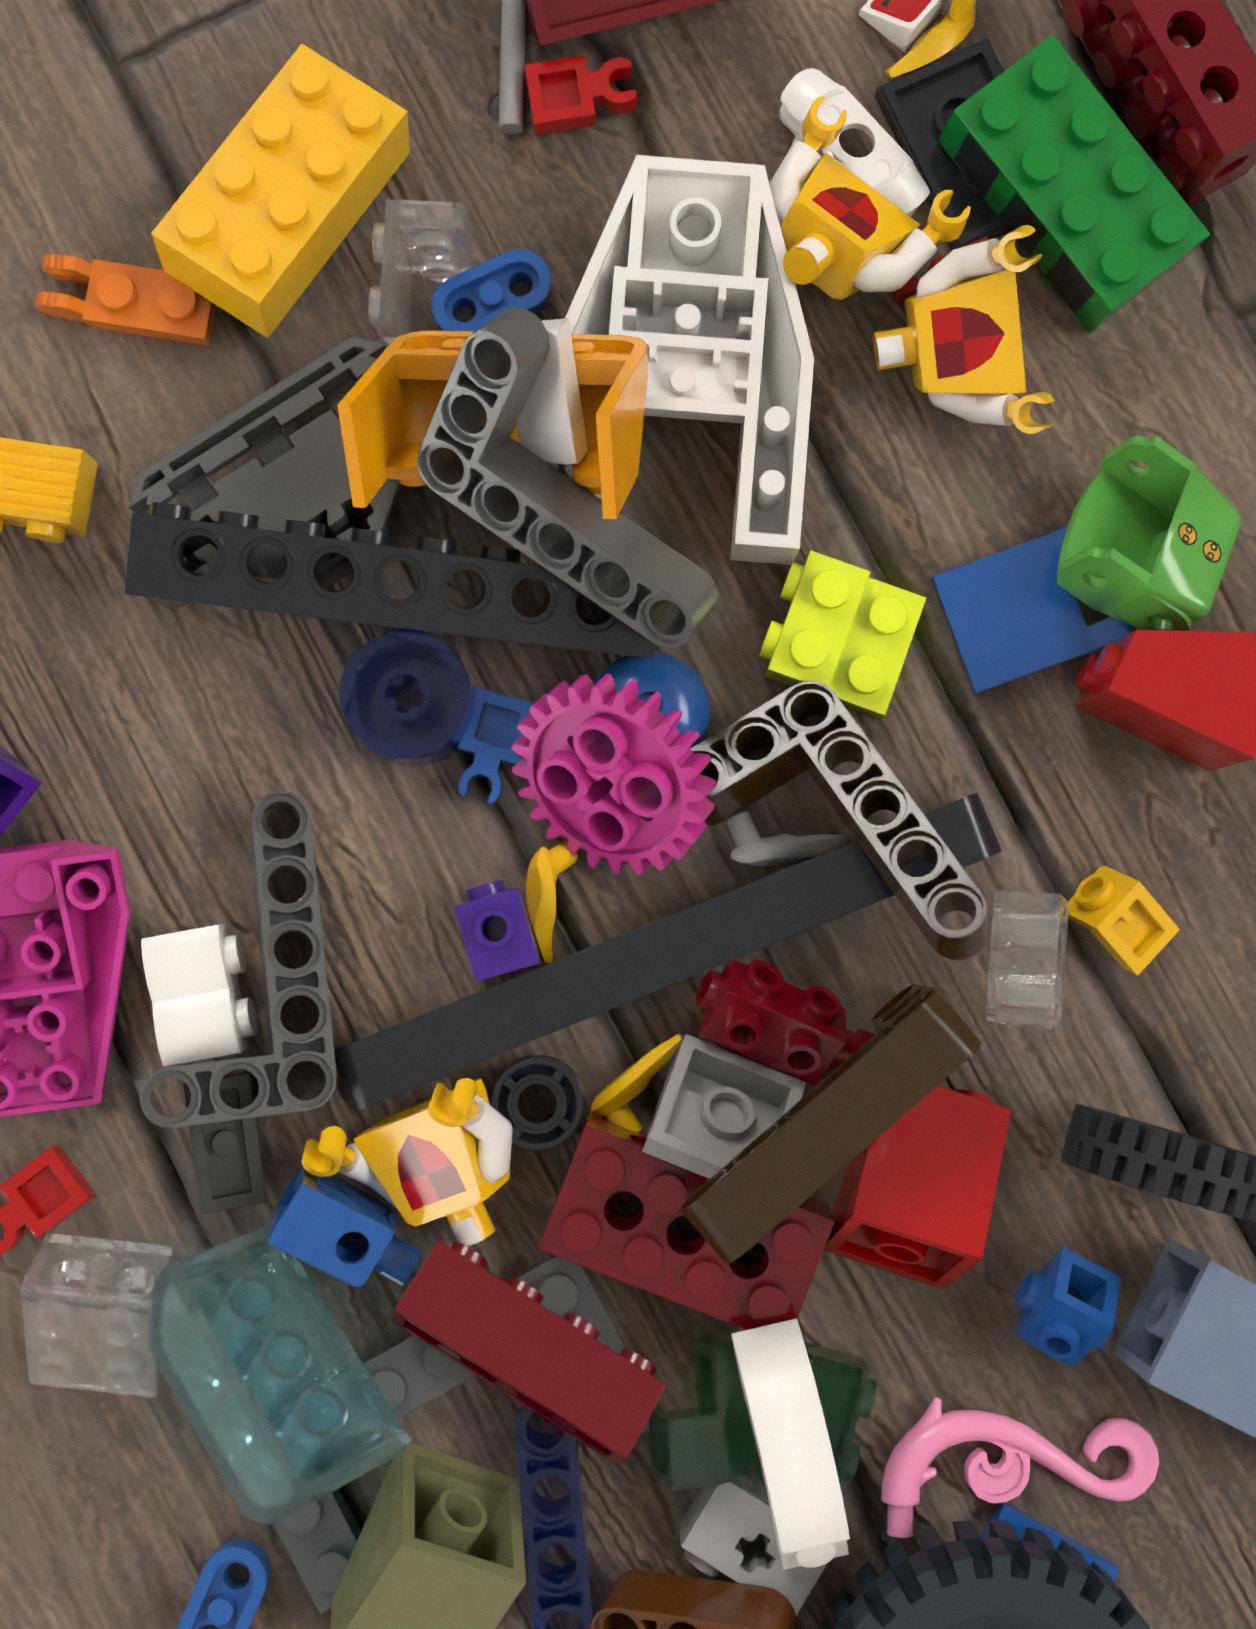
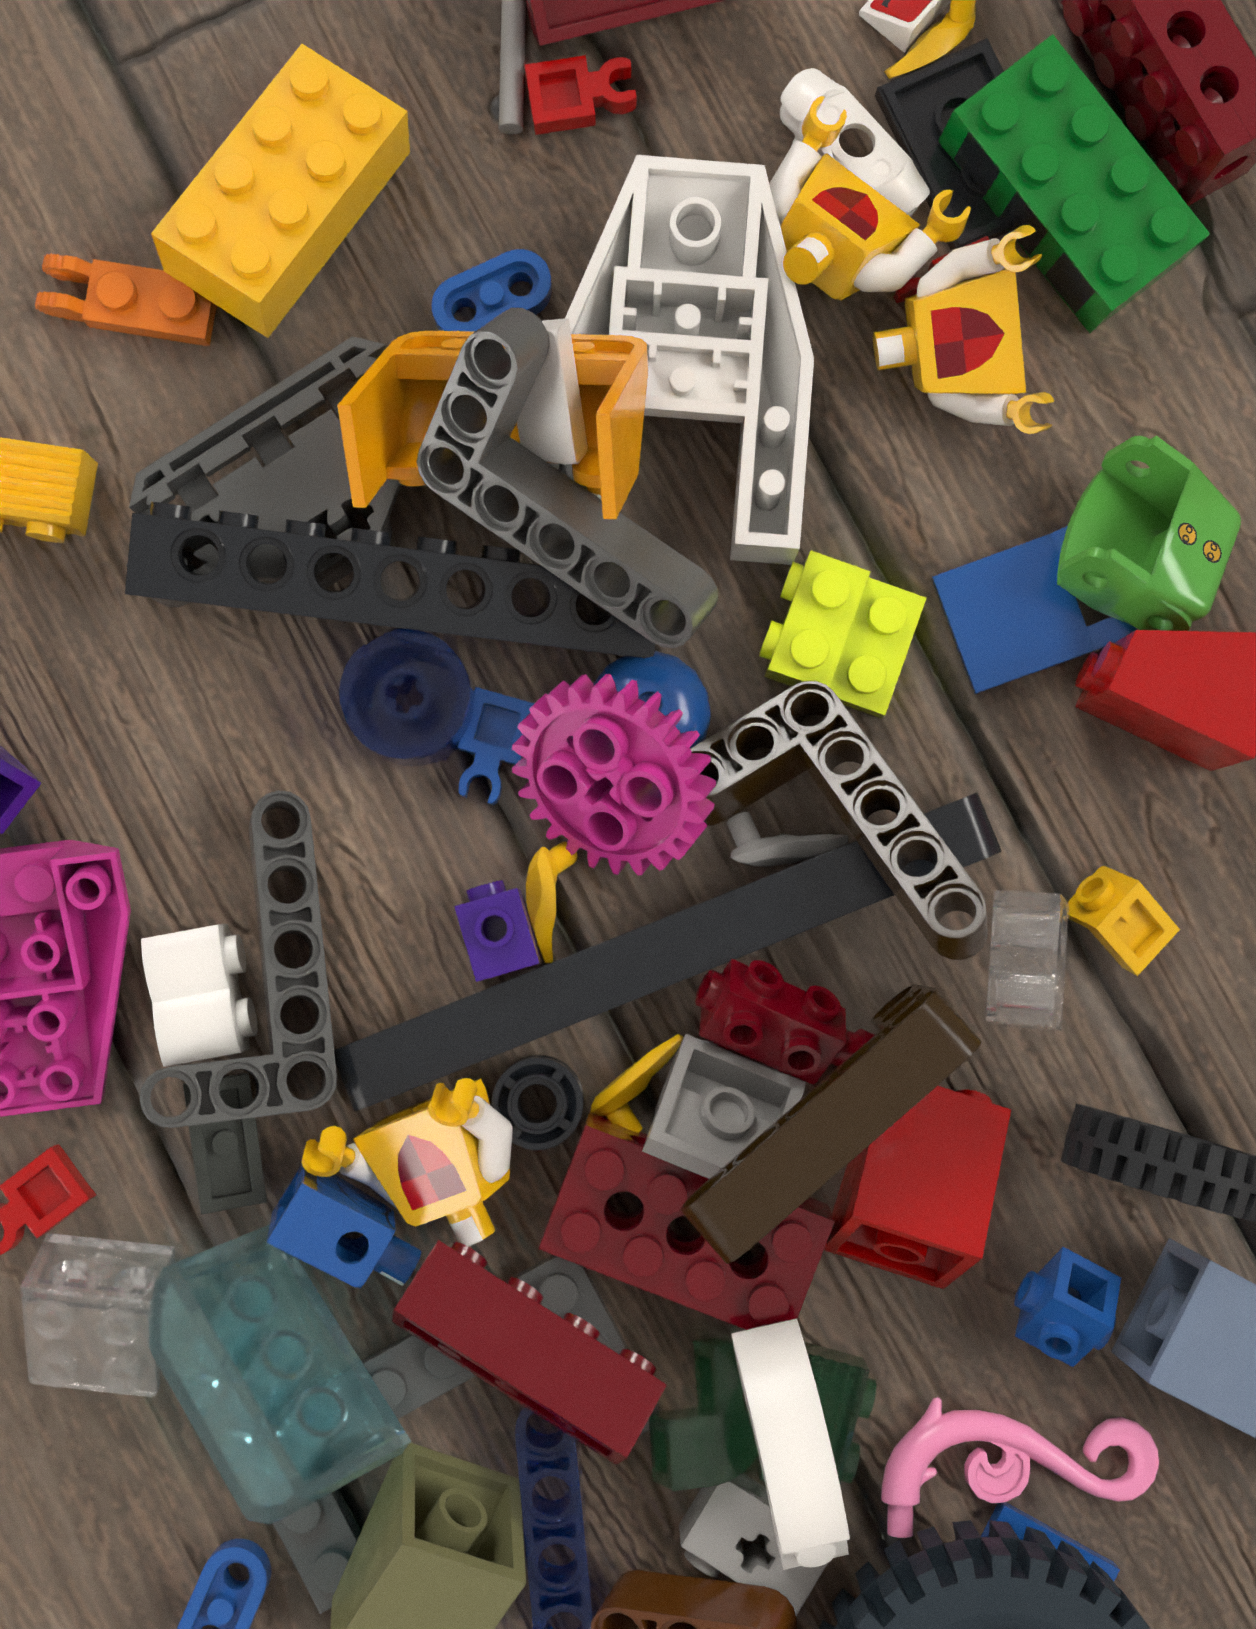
(415, 239): clear bracket -> none

